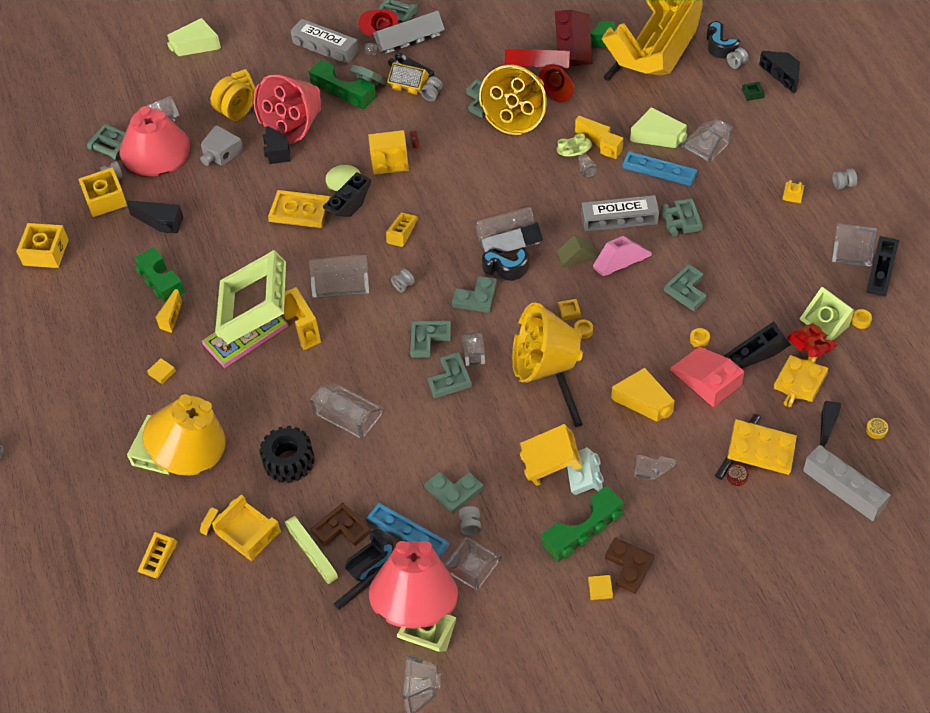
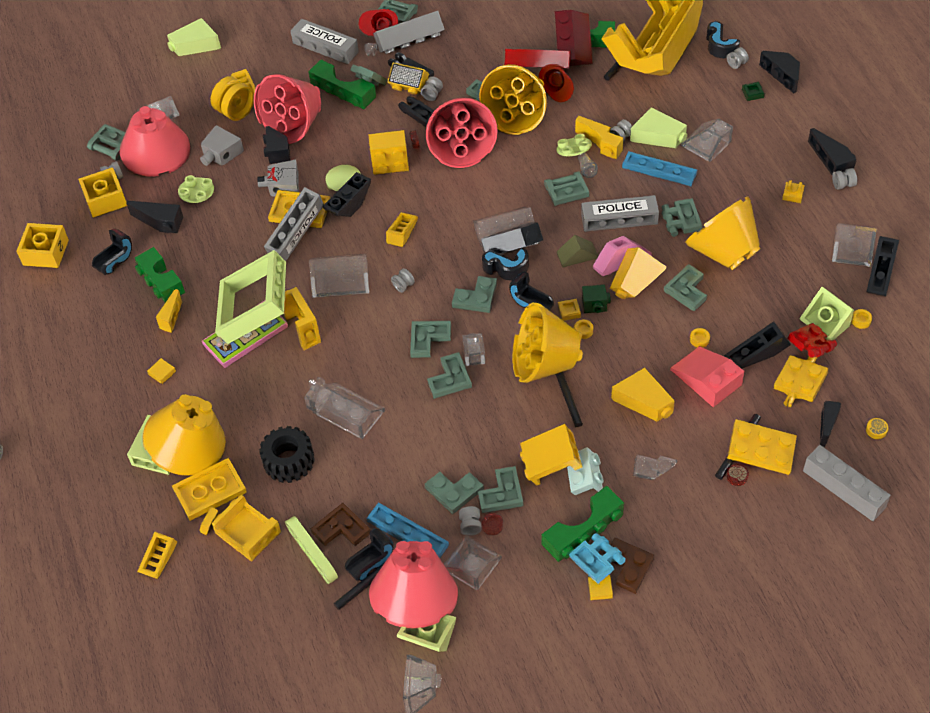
(114, 254): none -> black animal
(196, 189): none -> yellowish green dish
(209, 489): none -> yellow plate
(281, 177): none -> light grey torso
(295, 223): none -> light grey brick
(314, 386): none -> clear slope
(416, 110): none -> black hinge
(461, 132): none -> coral cone
(492, 524): none -> clear red tile
(507, 494): none -> sand green plate
(526, 294): none -> black animal
(567, 188): none -> sand green plate
(593, 563): none -> medium azure plate
(595, 298): none -> dark green brick
(622, 129): none -> light grey wheel
(635, 273): none -> yellow slope
(728, 235): none -> yellow cone
(831, 152): none -> black slope

